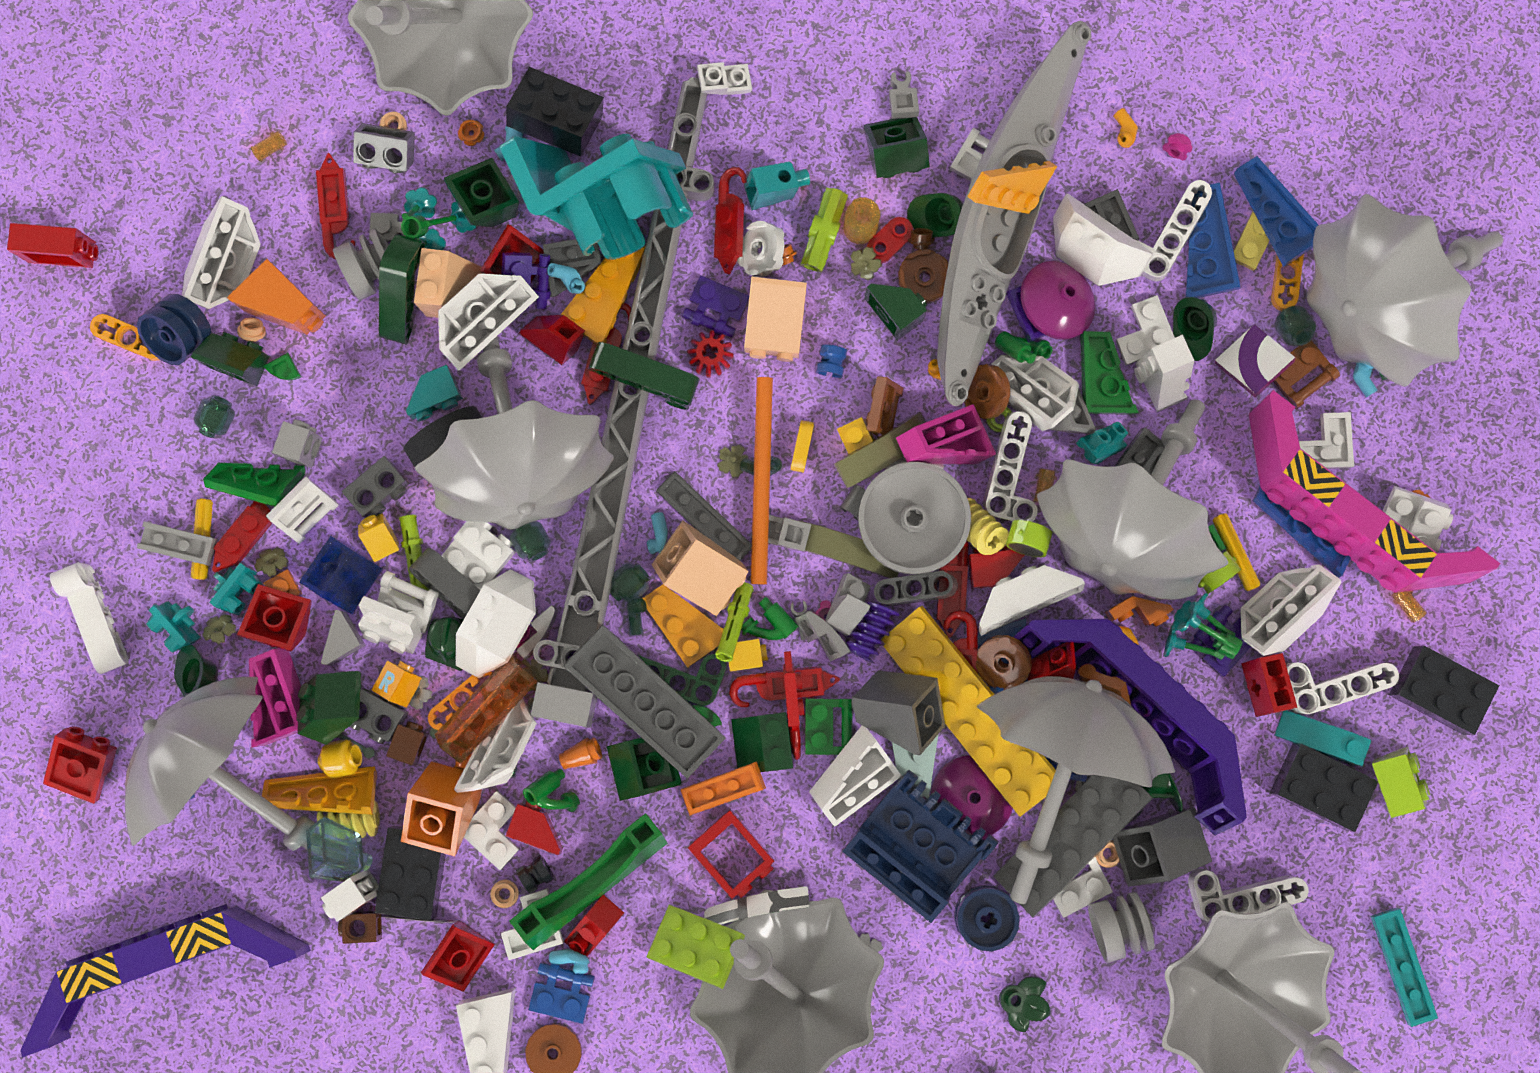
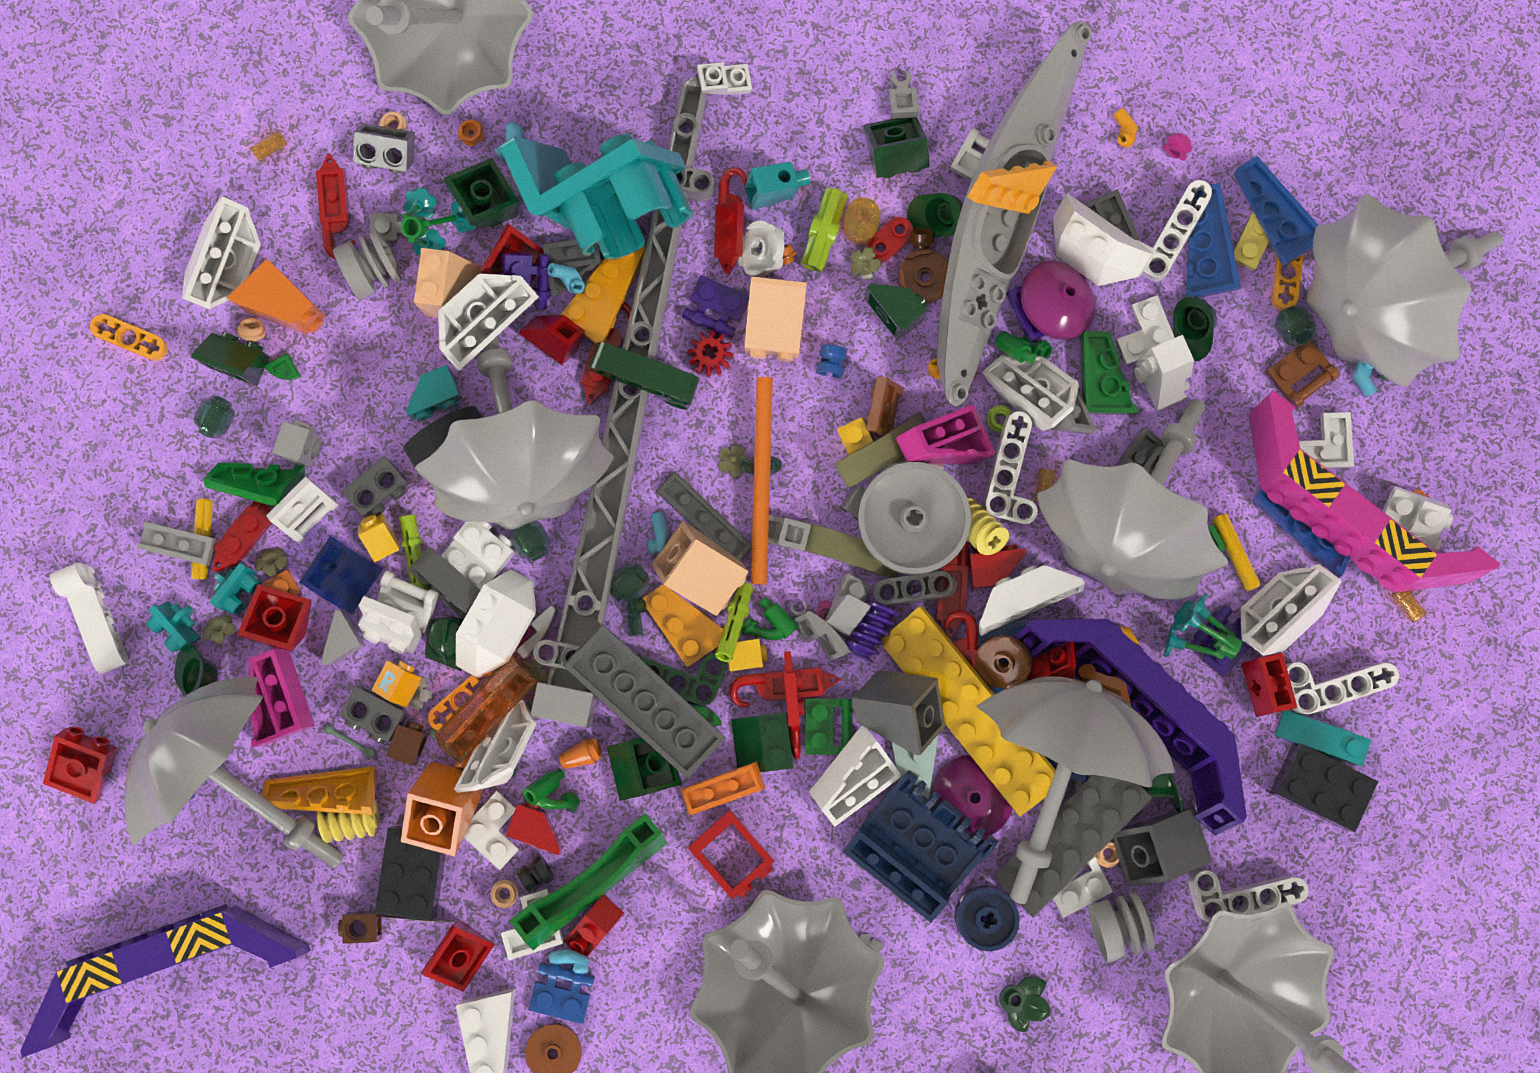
(52, 245): red window -> none
(173, 329): dark blue wheel -> none
(328, 705): dark green slope -> none
(335, 851): clear light blue torso -> none
(340, 758): yellow head -> none
(350, 895): white brick -> none
(397, 288): dark green beam -> none
(554, 111): black brick -> none
(694, 946): lime plate -> none
(758, 905): sticker -> none
(802, 446): yellow beam -> none
(989, 391): dark orange plate -> none
(1029, 538): lime piece -> none
(1103, 443): teal hips -> none
(1148, 611): orange slope -> none
(1217, 578): lime piece -> none
(1254, 360): tile -> none
(1400, 782): lime slope -> none
(1404, 967): teal plate -> none
(1444, 690): black brick -> none

